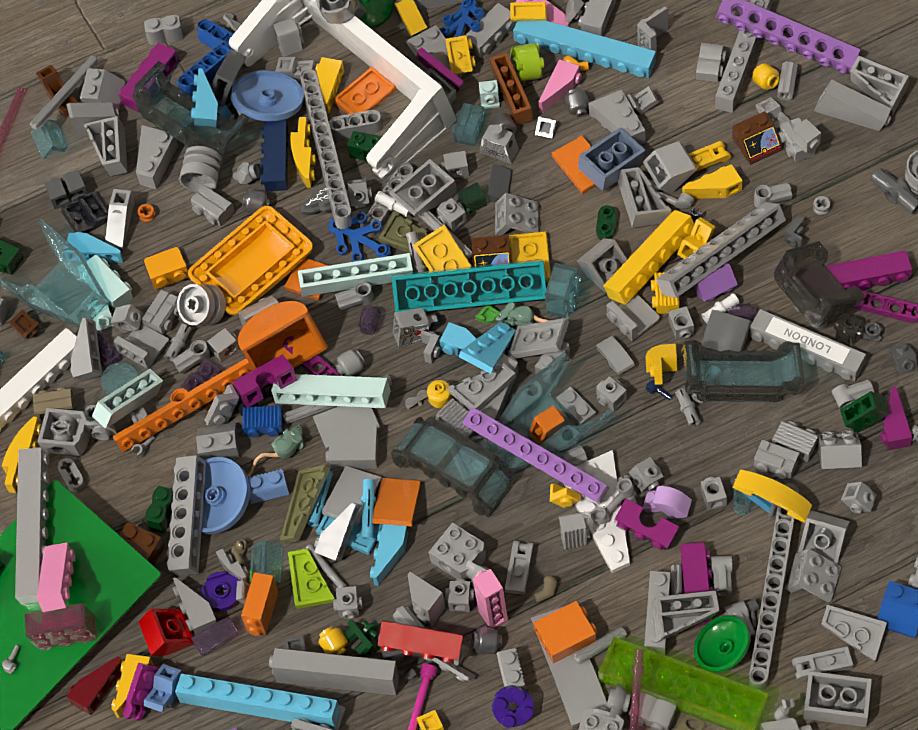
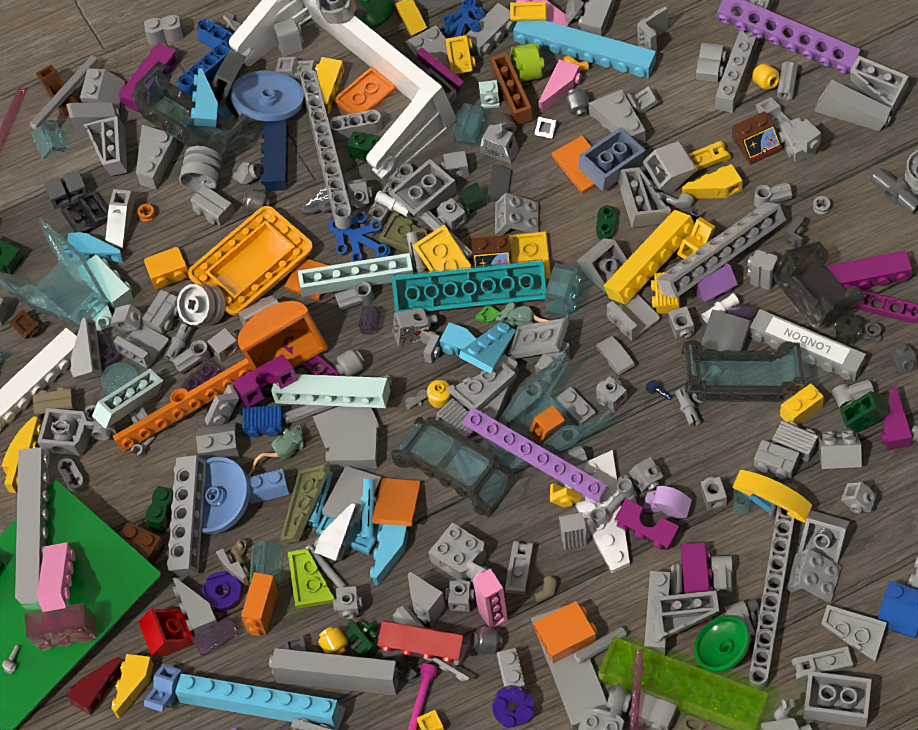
(138, 691): magenta hinge -> none
(242, 591): light grey tile -> none
(302, 152): yellow slope -> none
(661, 359): yellow brick -> none
(762, 269): none -> light grey brick
(802, 405): none -> yellow brick

